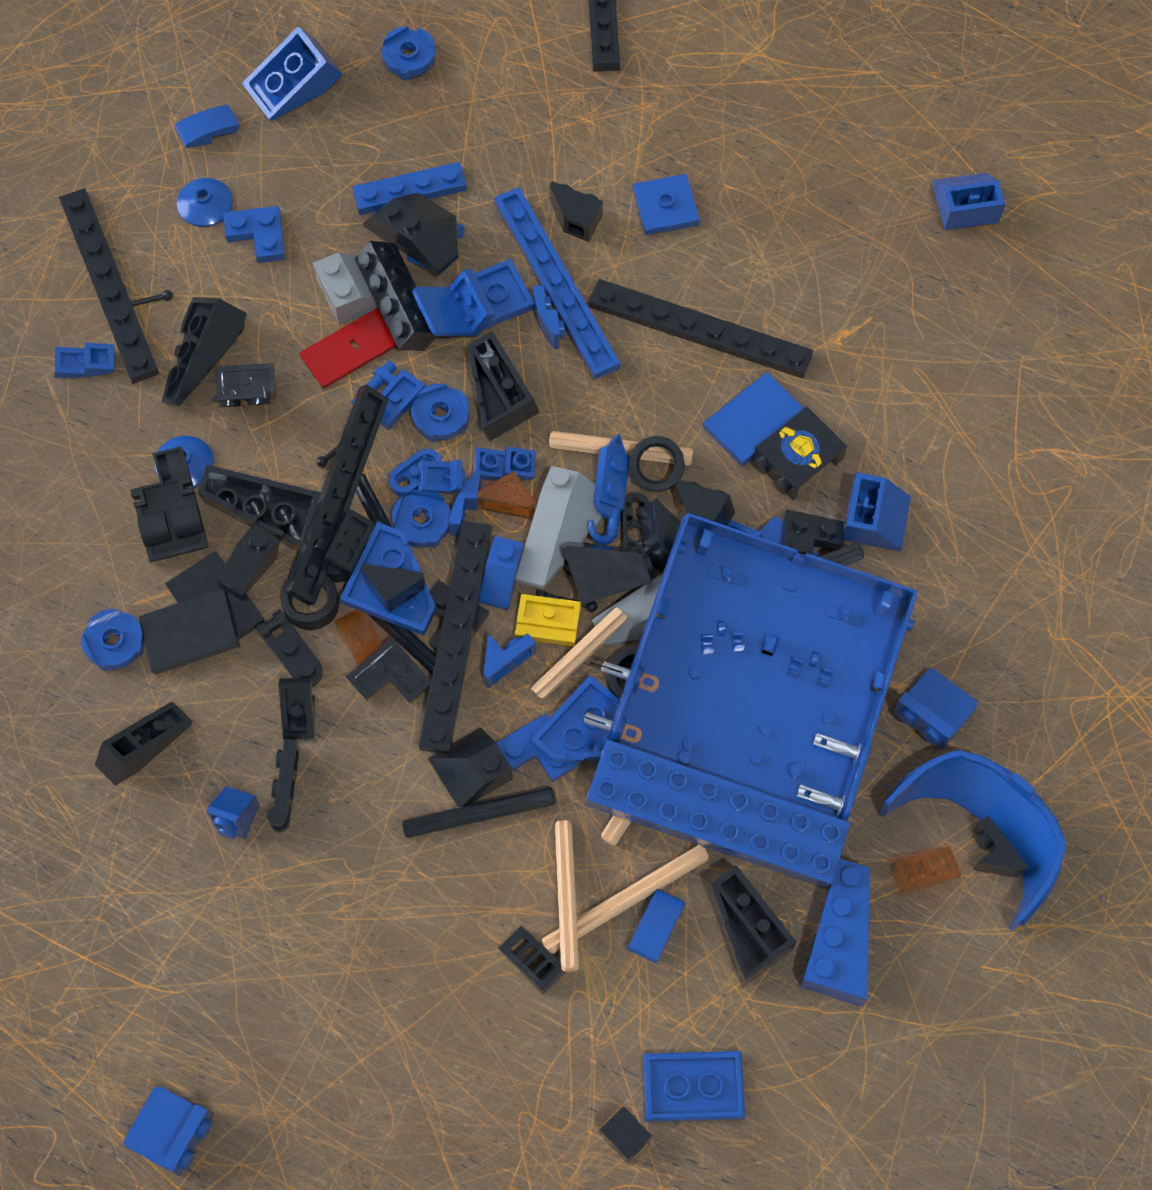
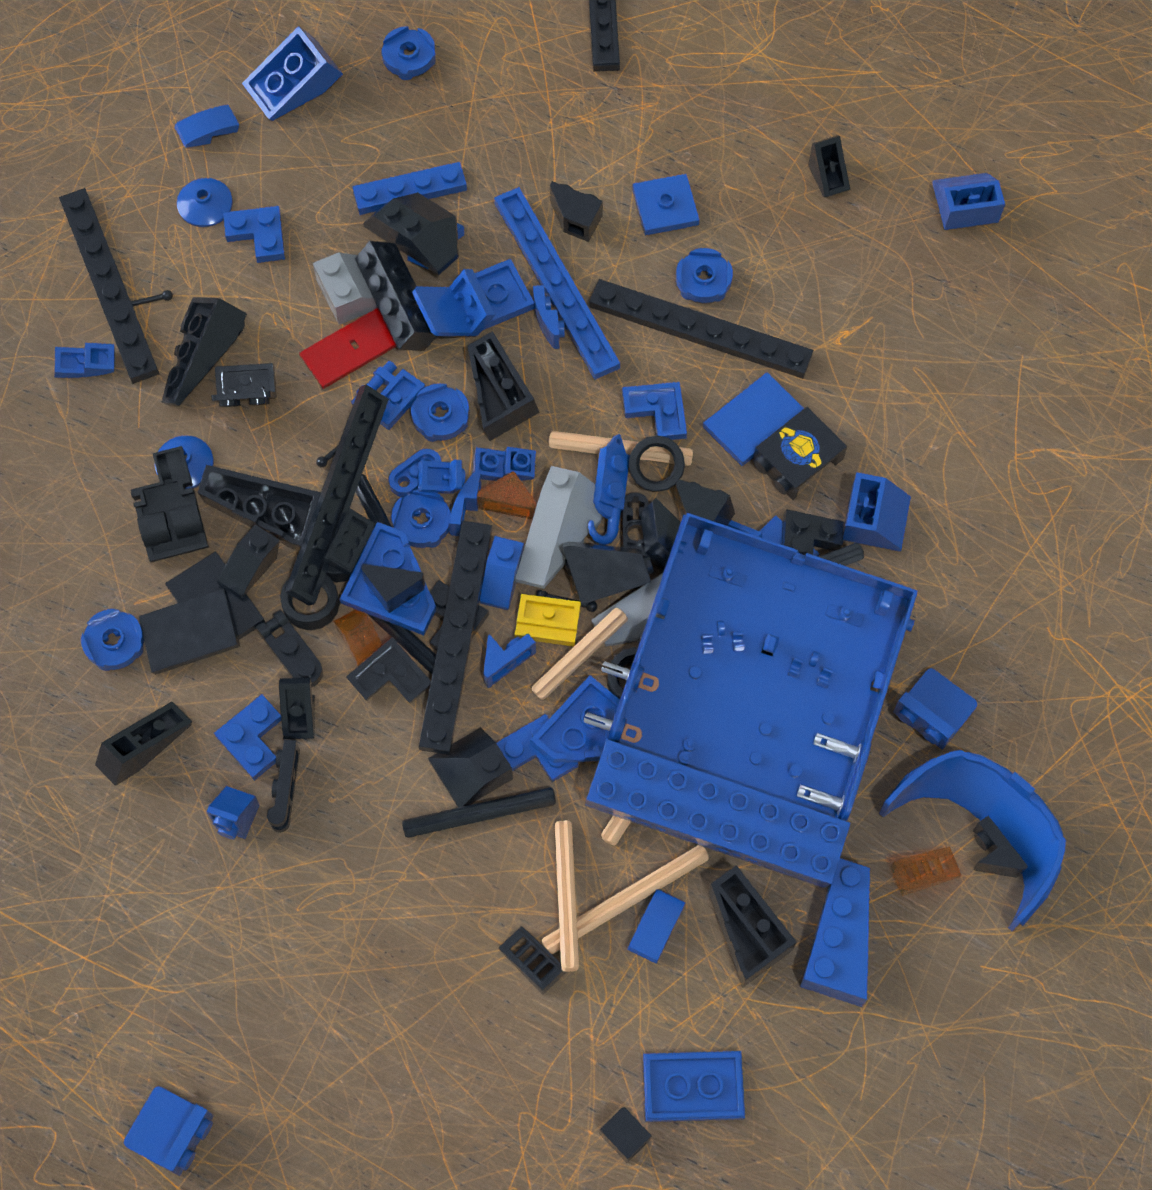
(243, 734): none -> blue plate
(660, 401): none -> blue plate
(704, 290): none -> blue plate
(829, 166): none -> black slope

